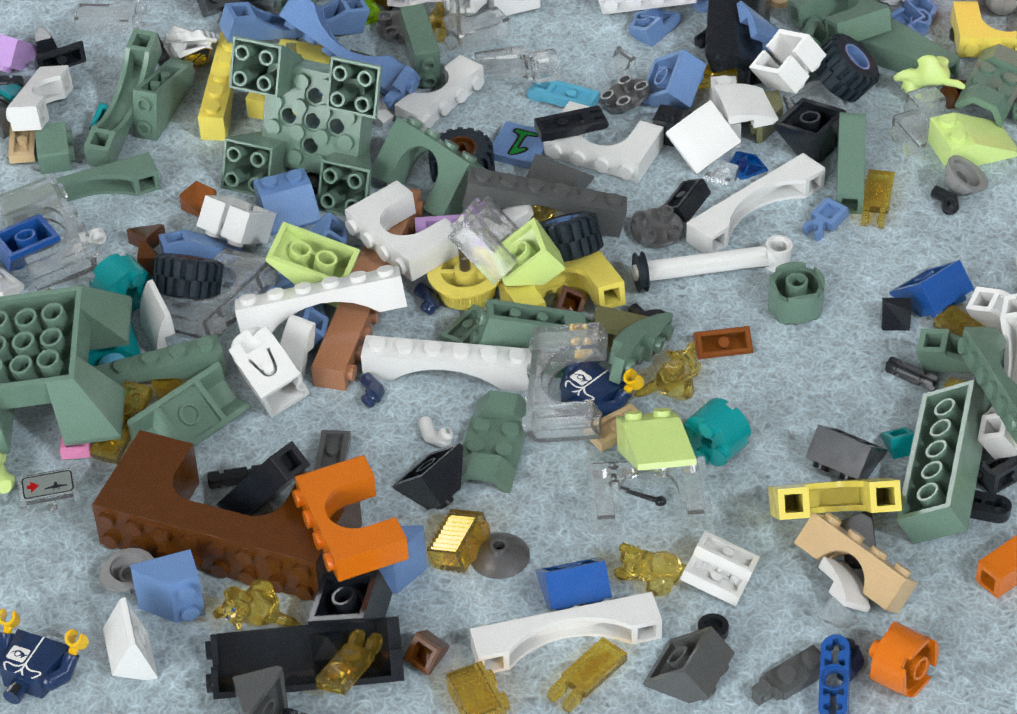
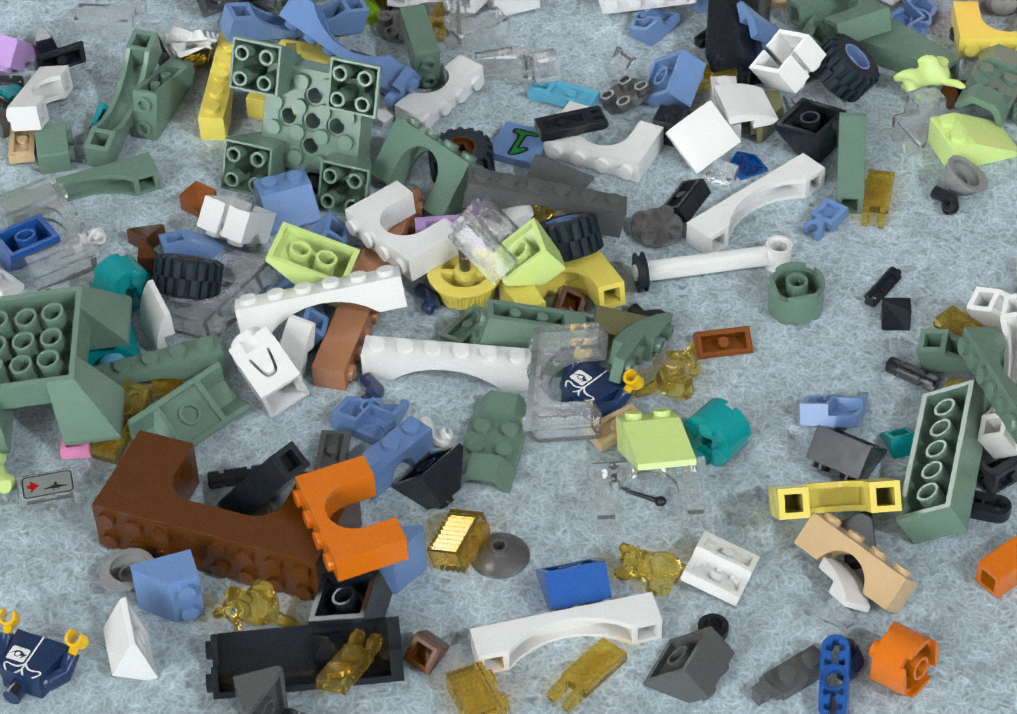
(367, 418): none -> medium blue slope
(407, 442): none -> medium blue arch
(833, 410): none -> medium blue slope
(882, 286): none -> black axle
(936, 289): blue slope -> none

